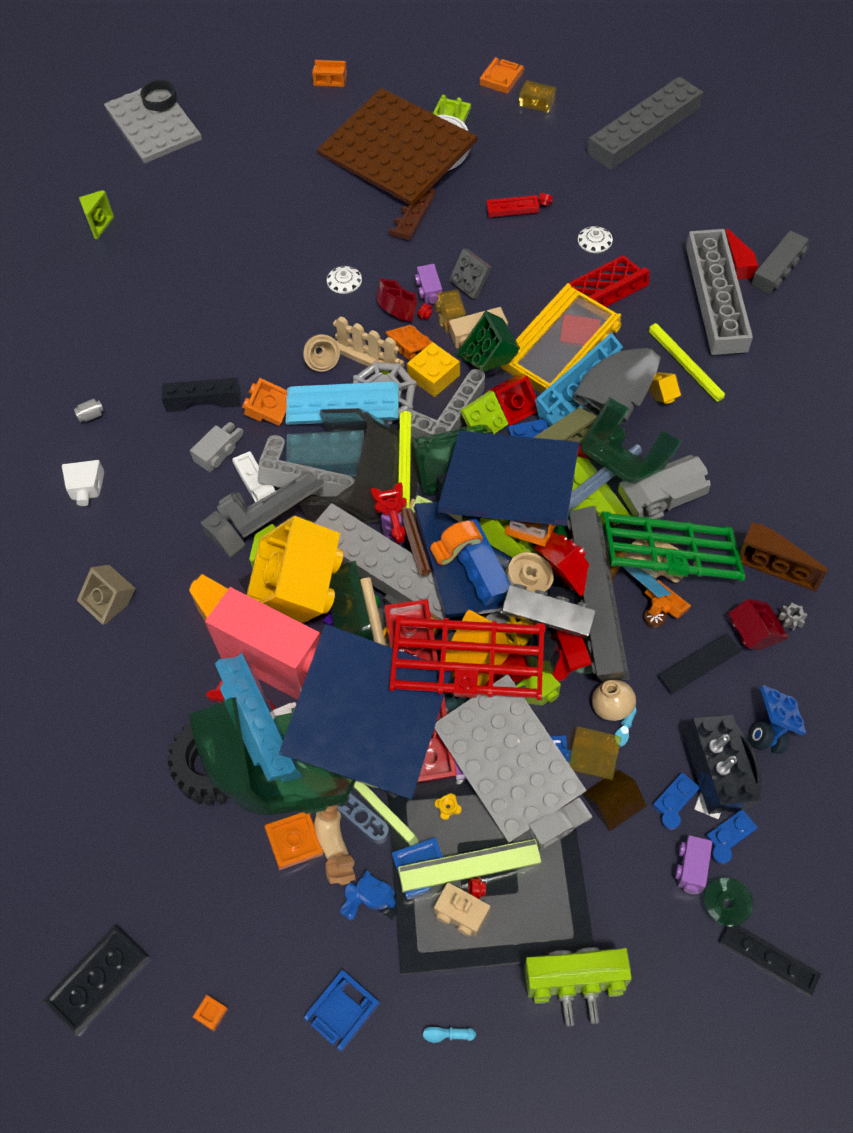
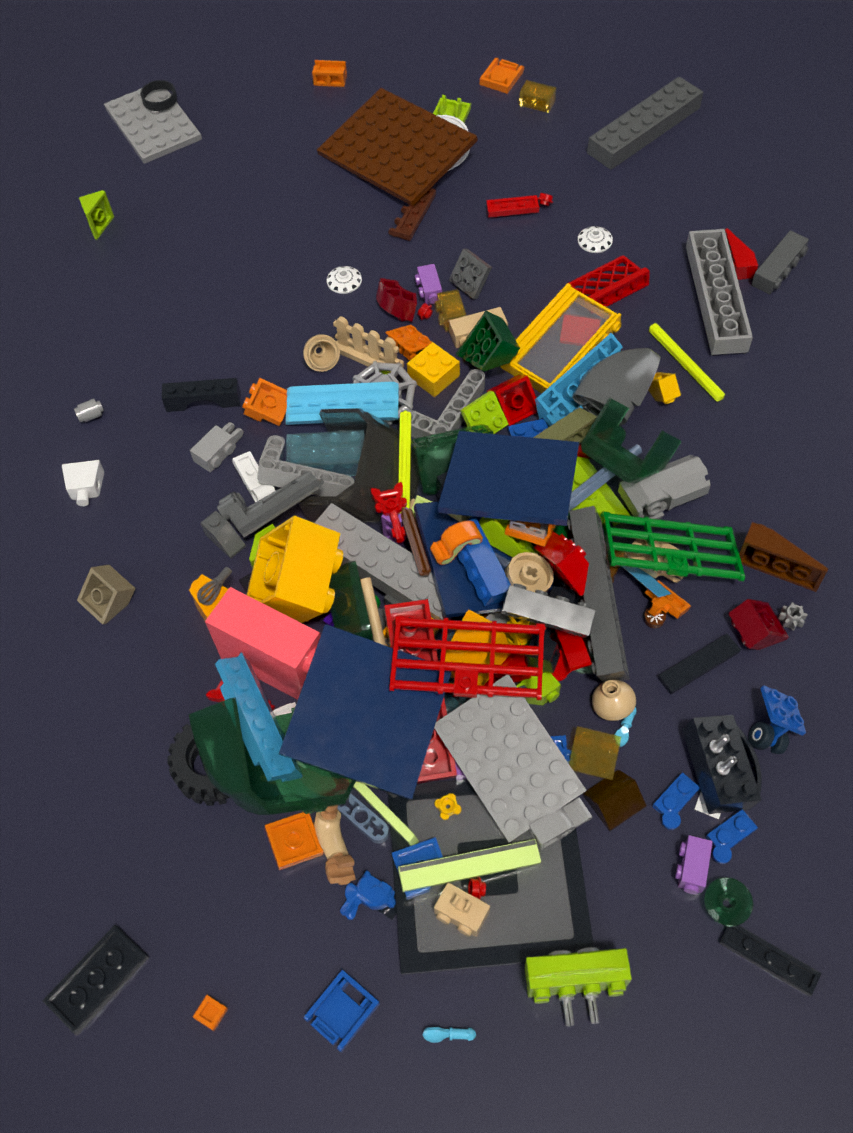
(215, 584): none -> dark grey piece

